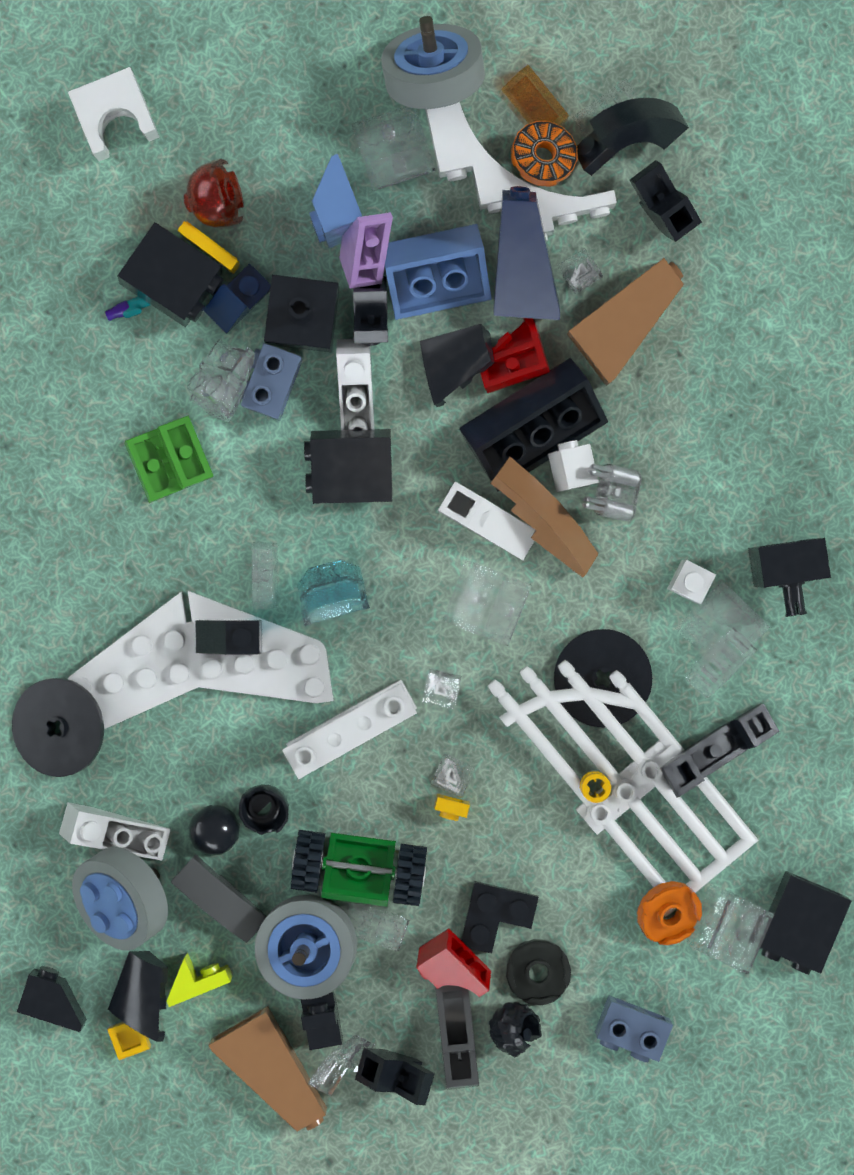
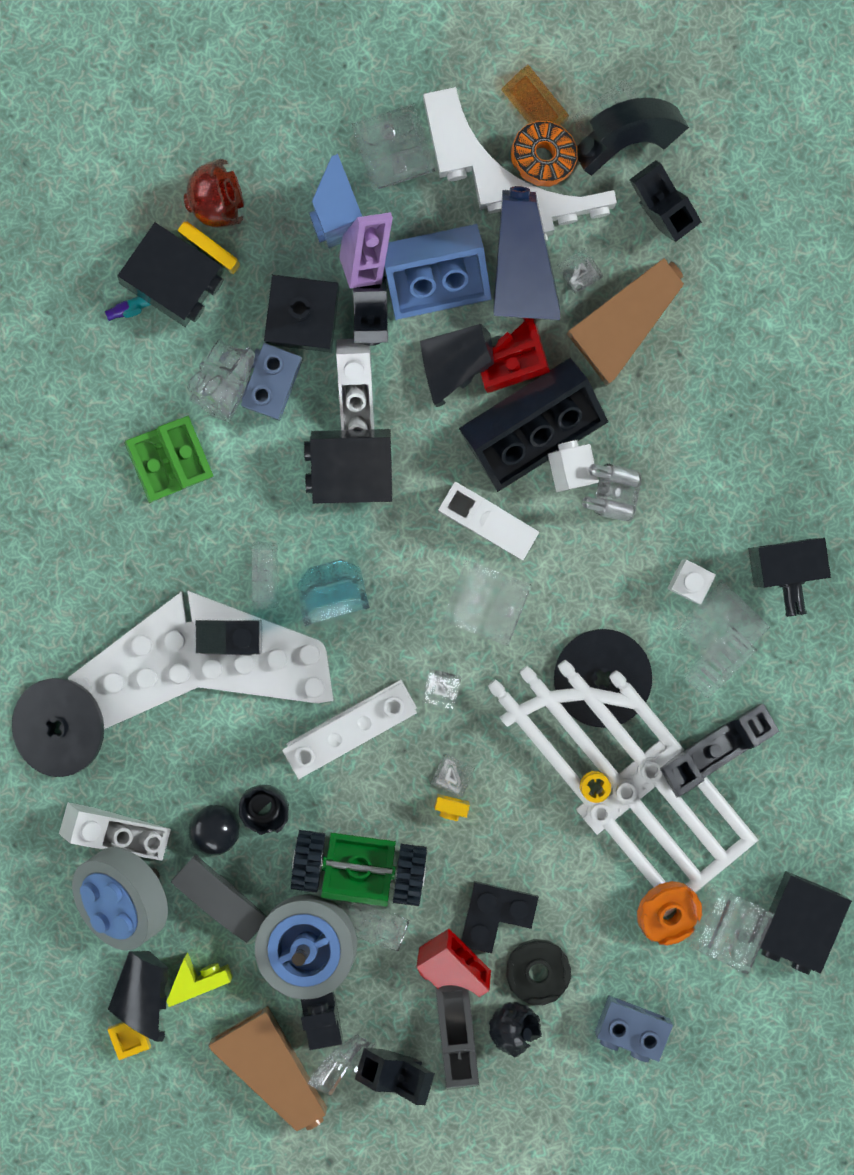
(51, 1000): black slope -> none
(104, 101): white piece -> none
(237, 298): dark blue slope -> none
(433, 65): light grey wheel -> none
(542, 511): medium nougat slope -> none

